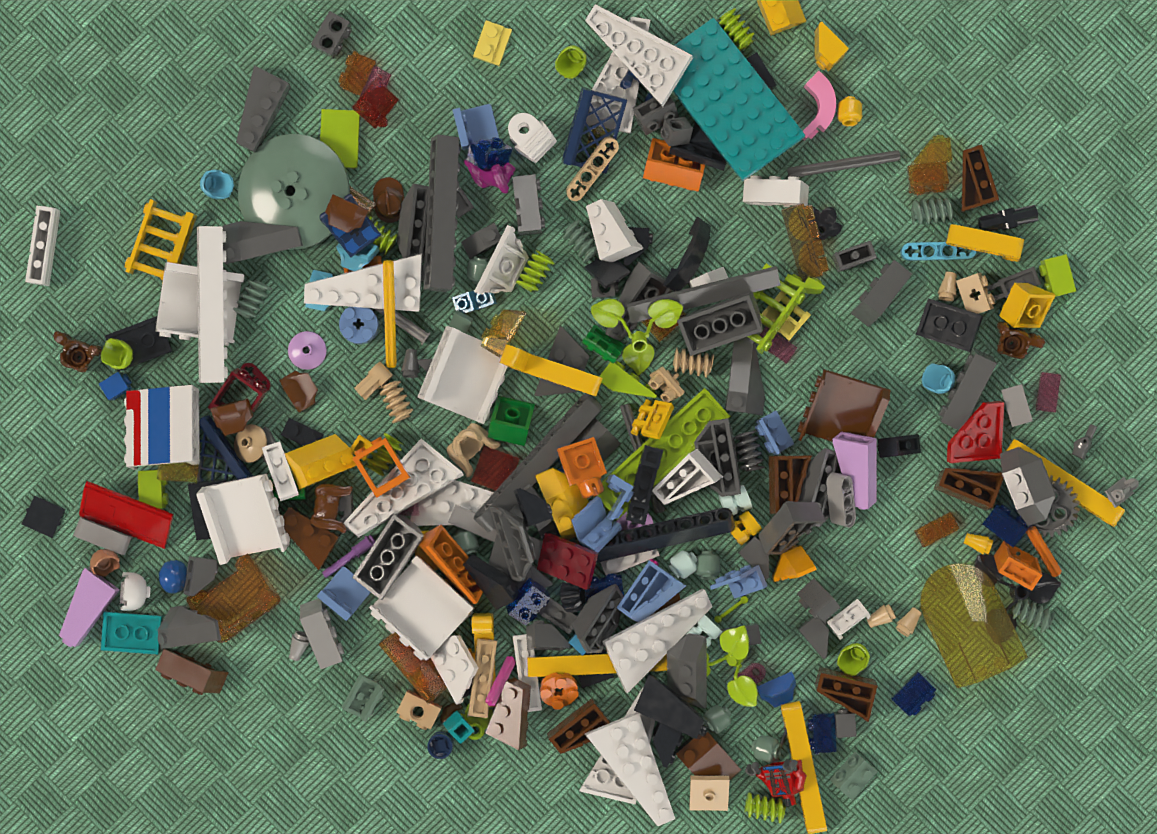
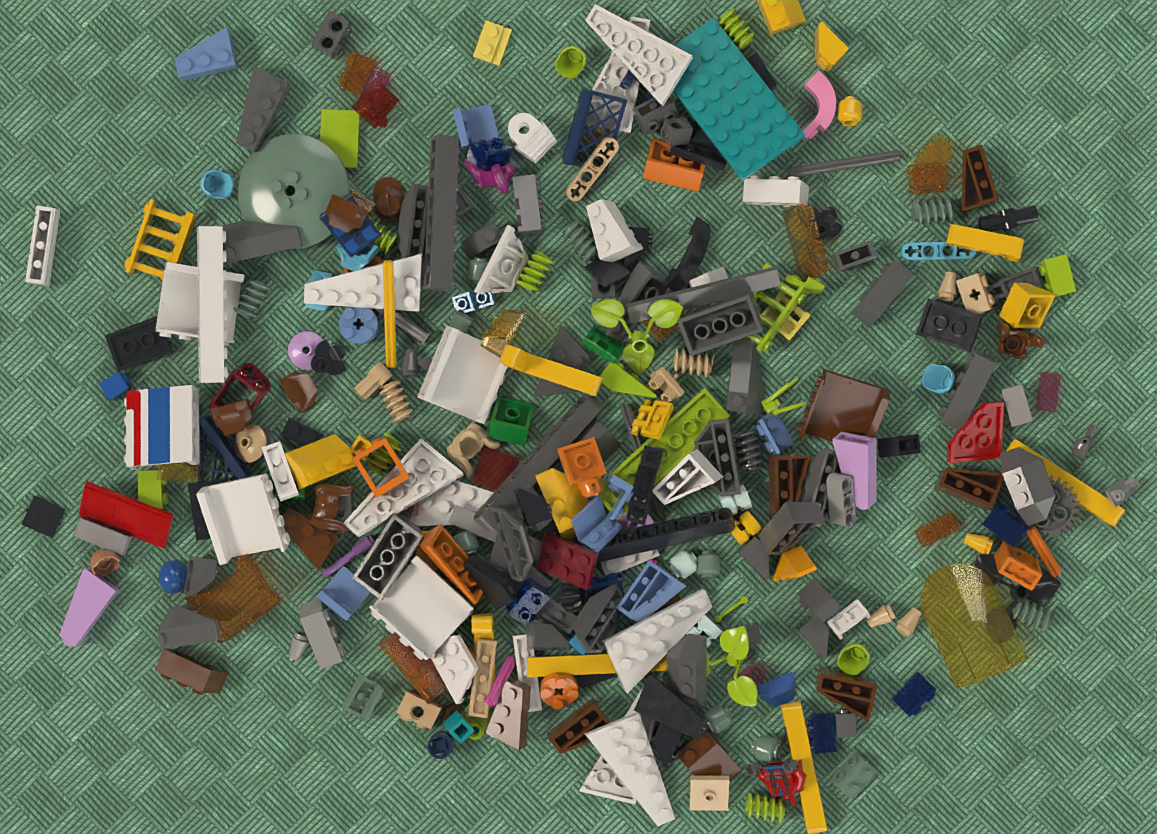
(73, 349): reddish brown hair -> none
(116, 354): lime hair -> none
(130, 633): teal plate -> none
(133, 591): white cylinder -> none
(208, 57): none -> medium blue wedge
(331, 358): none -> black plate
(743, 581): medium blue bracket -> none
(772, 403): none -> lime plant
(780, 347): clear pink plate -> none

